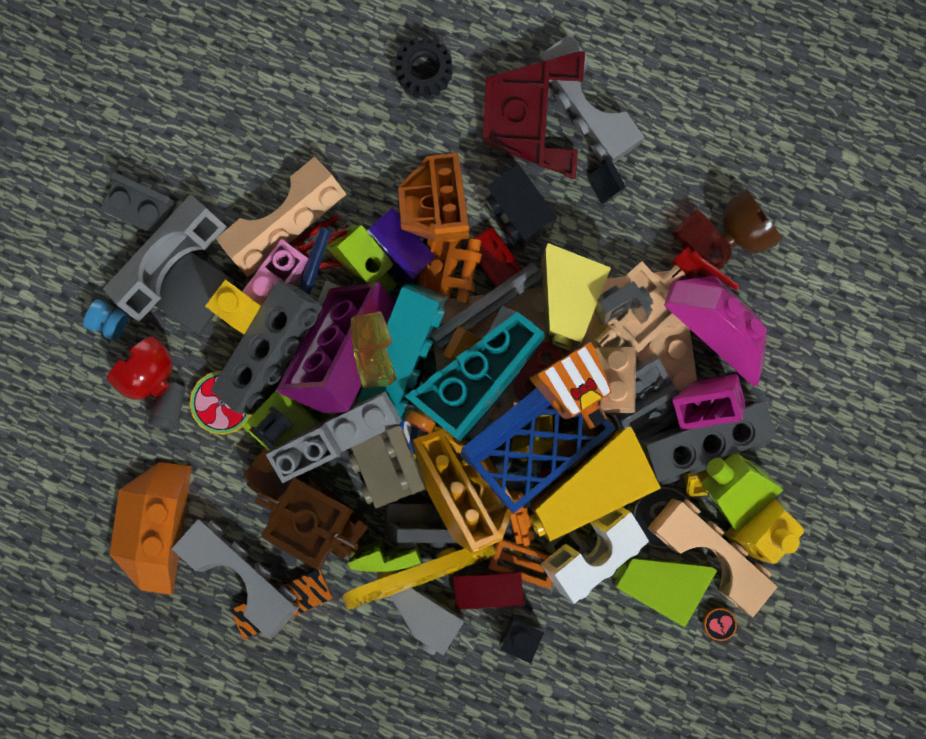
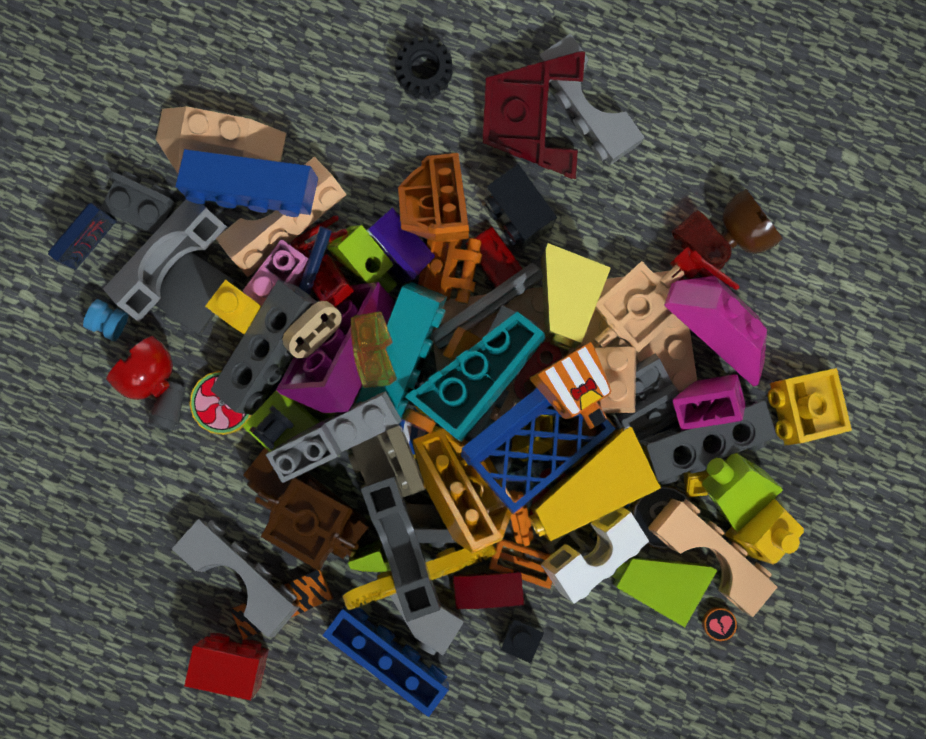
(81, 236): none -> dark blue tile
(149, 526): orange wedge -> none
(216, 133): none -> light nougat wedge
(227, 666): none -> red brick
(247, 183): none -> blue brick
(312, 329): none -> tan beam
(331, 283): none -> red plate
(387, 660): none -> blue brick
(402, 549): none -> dark grey arch
(606, 182): black slope -> none
(617, 301): dark grey bracket -> none
(809, 407): none -> yellow plate

